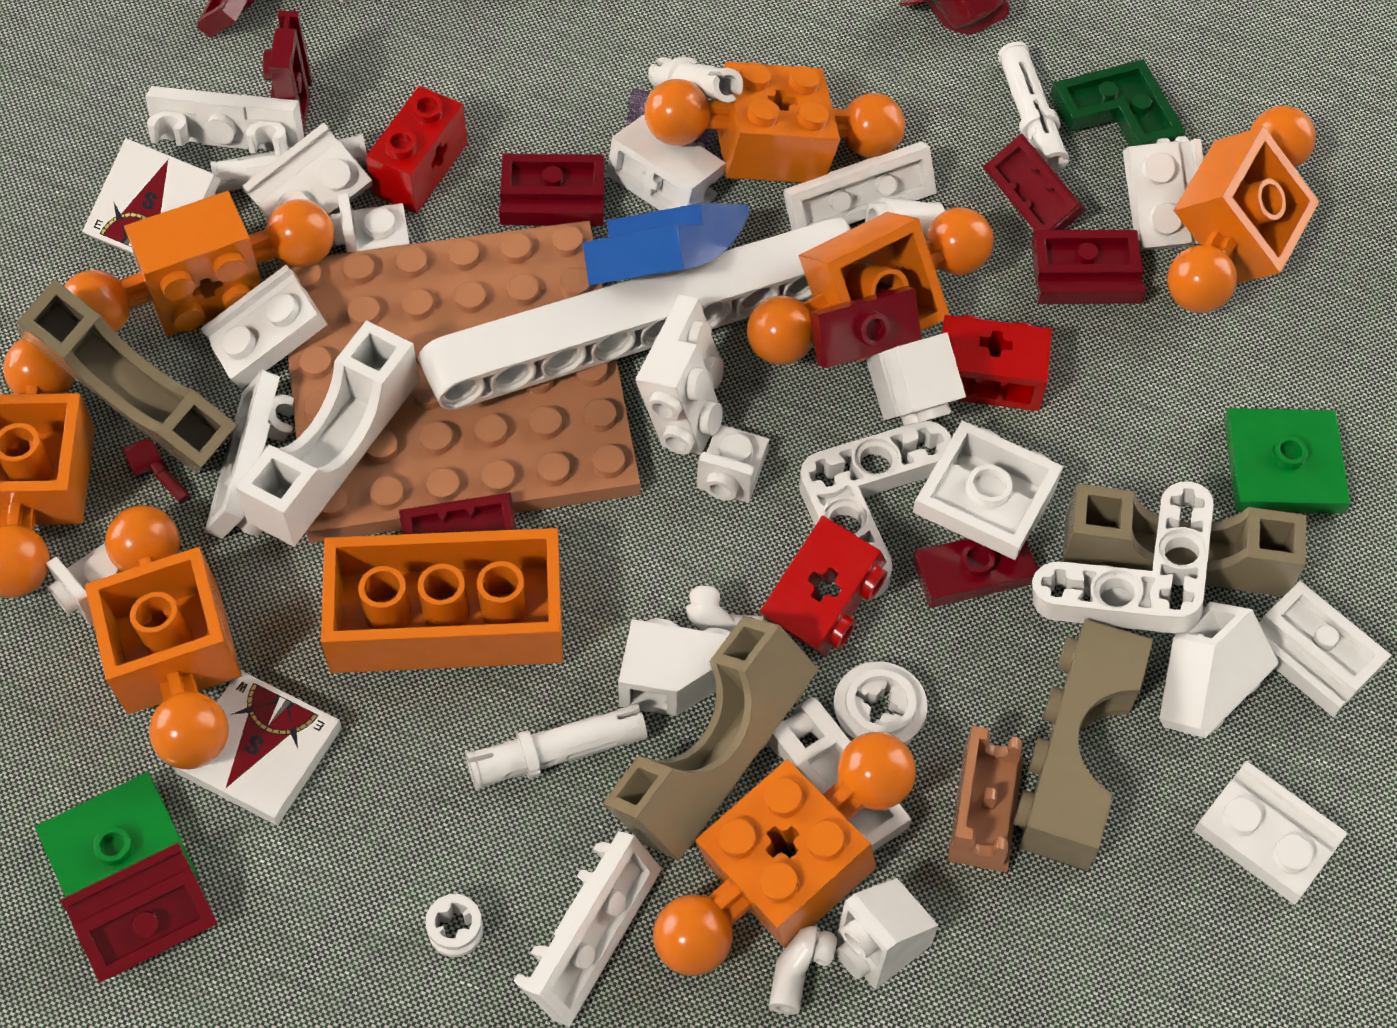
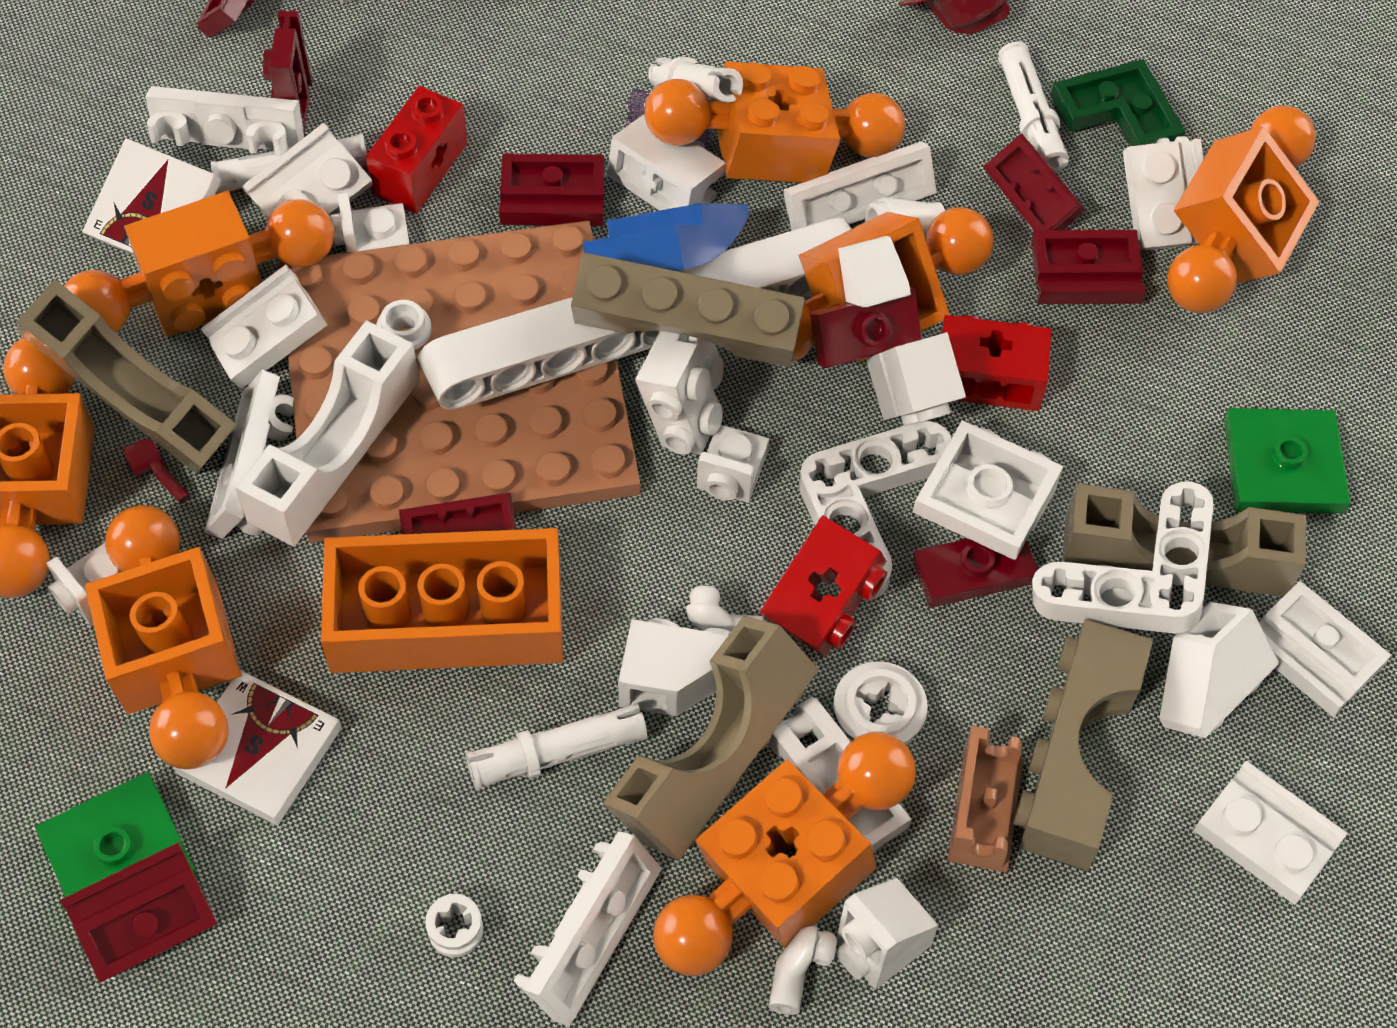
(406, 314): none -> white plate
(648, 298): none -> dark tan arch
(872, 272): none -> white slope

